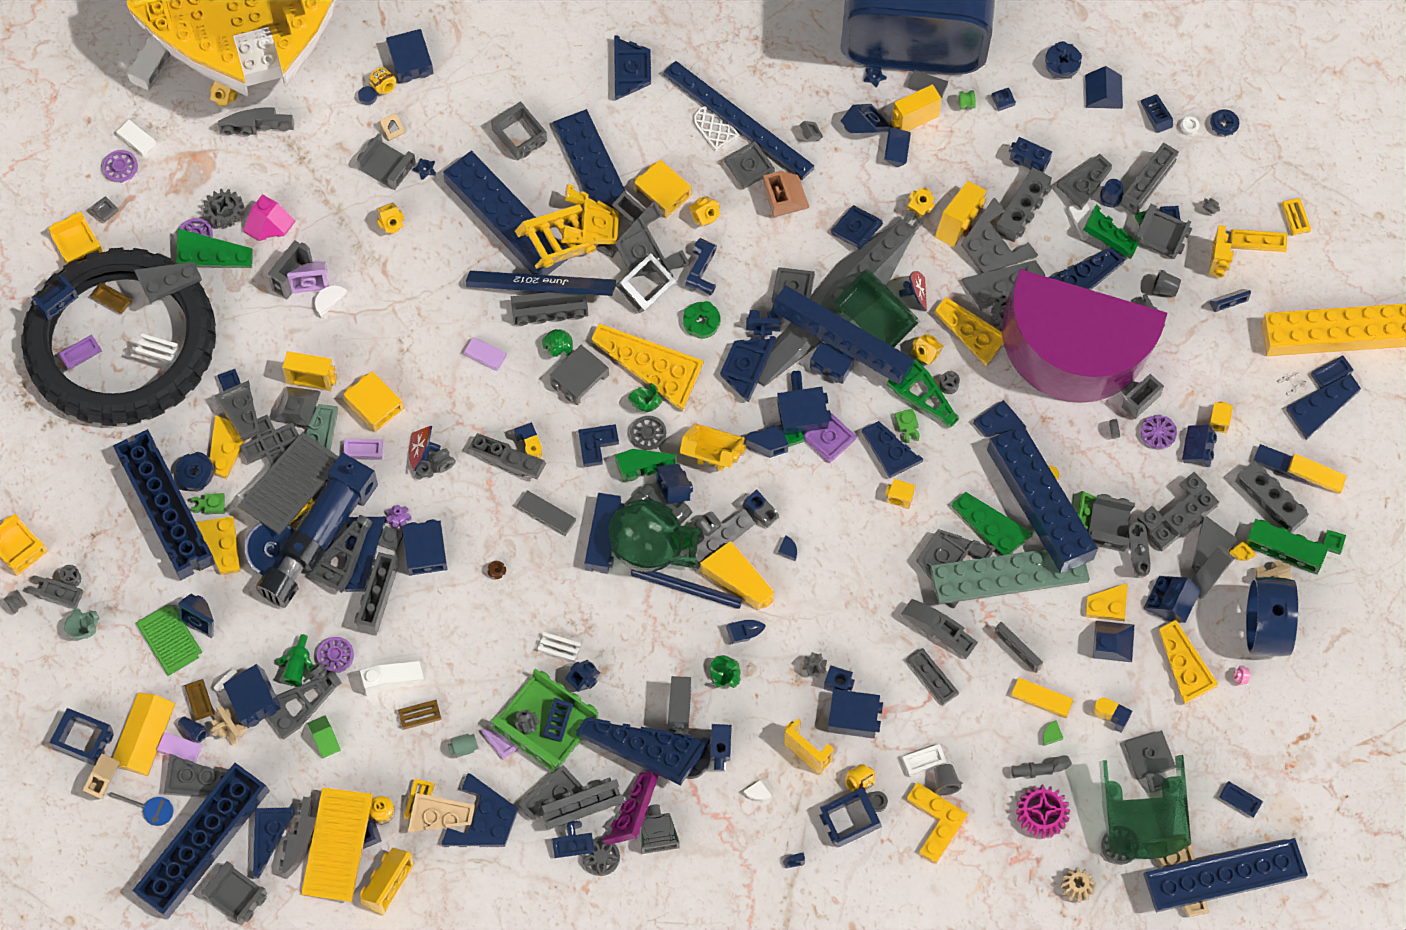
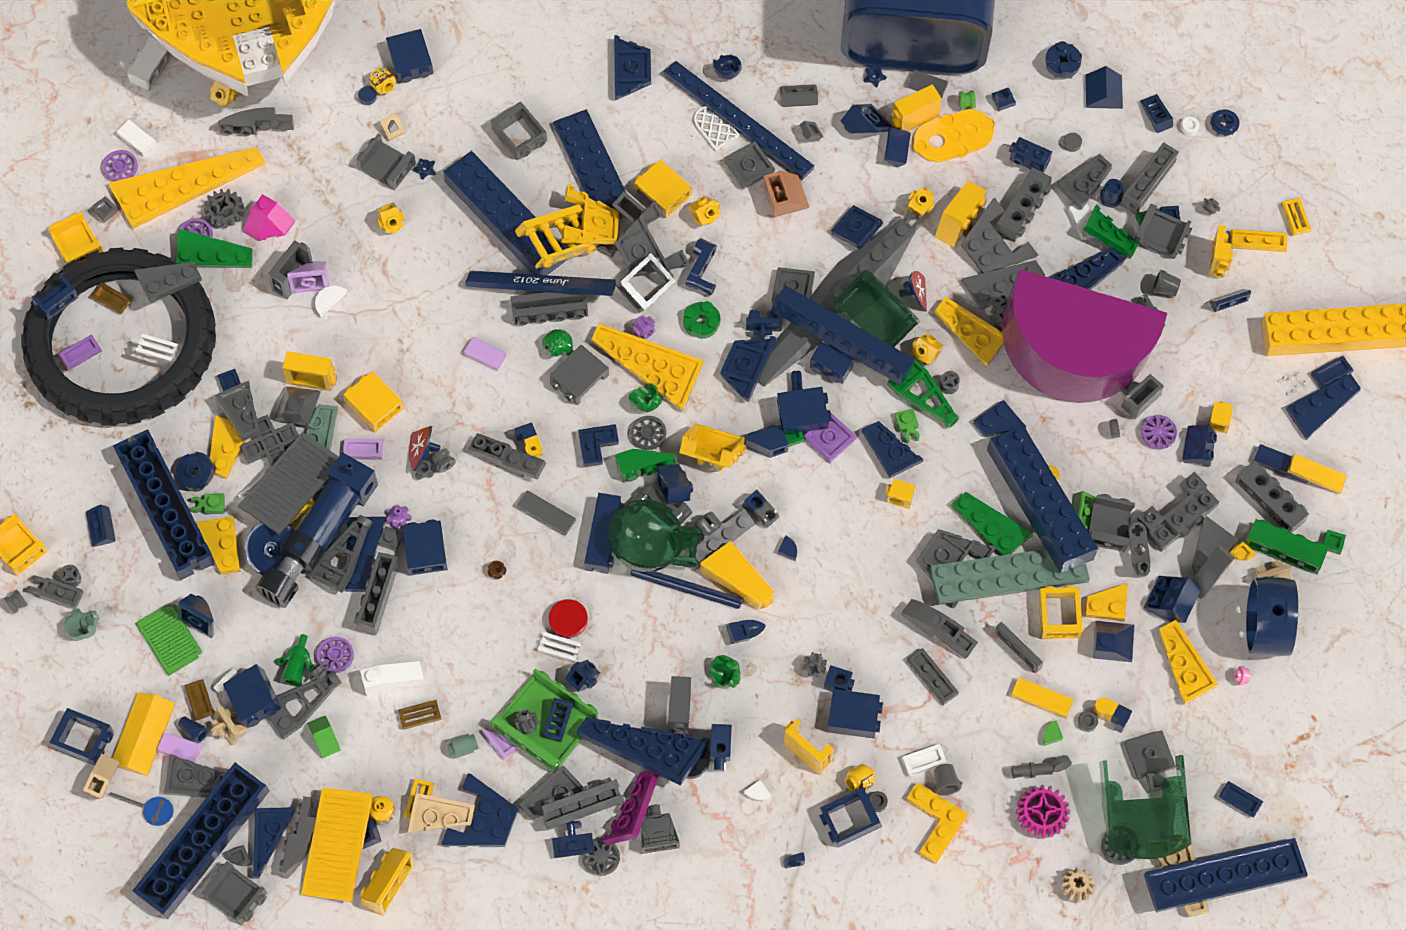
(100, 525): none -> dark blue slope
(161, 191): none -> yellow wing
(238, 856): none -> dark grey tile
(568, 618): none -> red tile
(643, 326): none -> medium lavender gear
(727, 66): none -> dark blue hair
(799, 95): none -> dark grey slope
(962, 132): none -> yellow piece
(1060, 631): none -> yellow window
(1072, 142): none -> dark grey tile
(1087, 721): none -> dark grey tile

